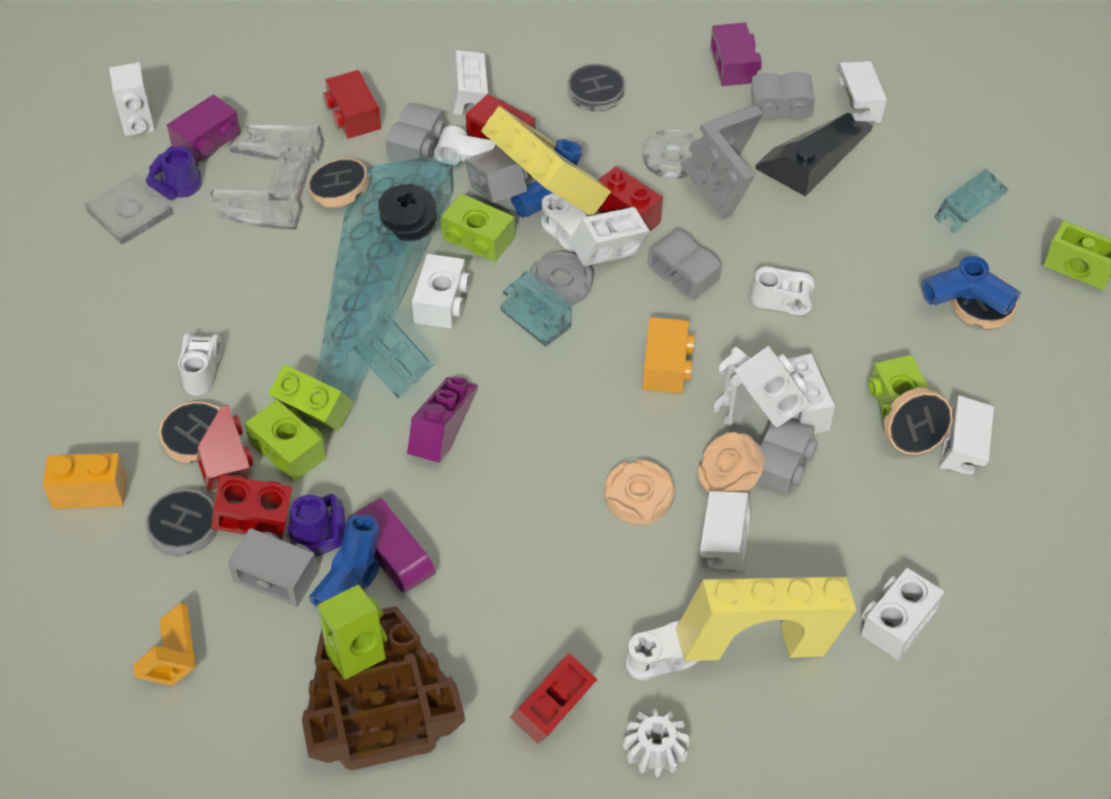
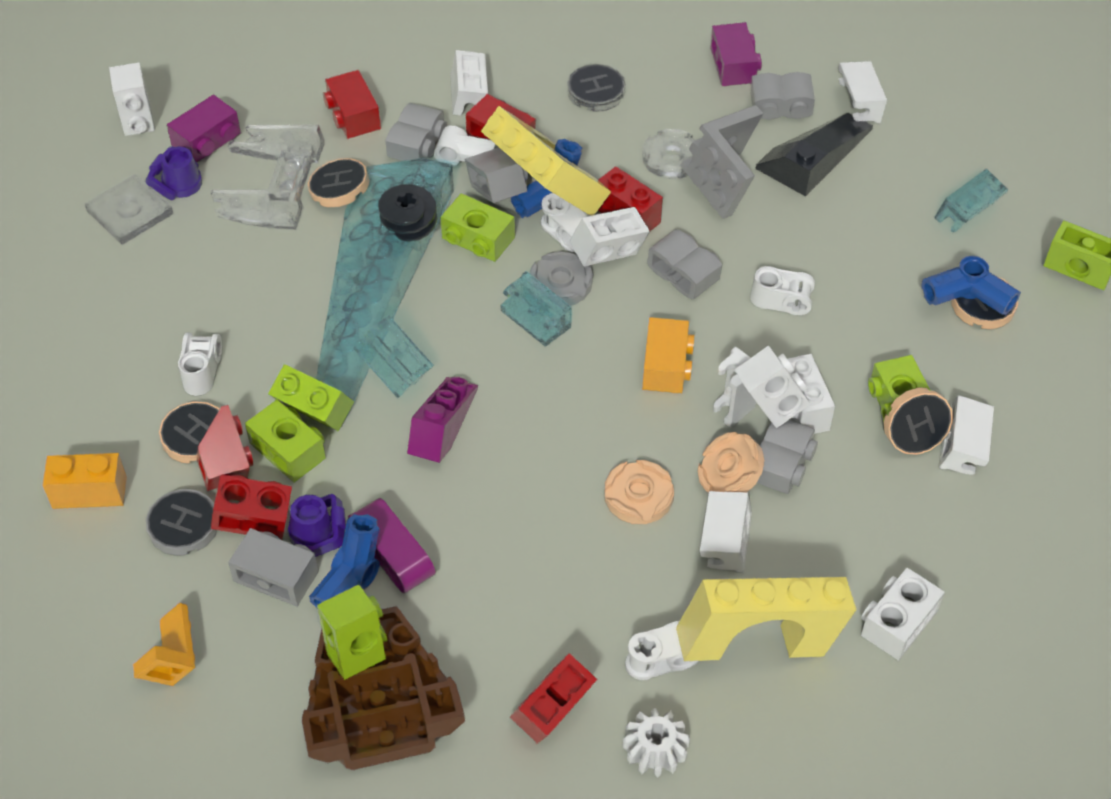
(440, 291): white brick -> none

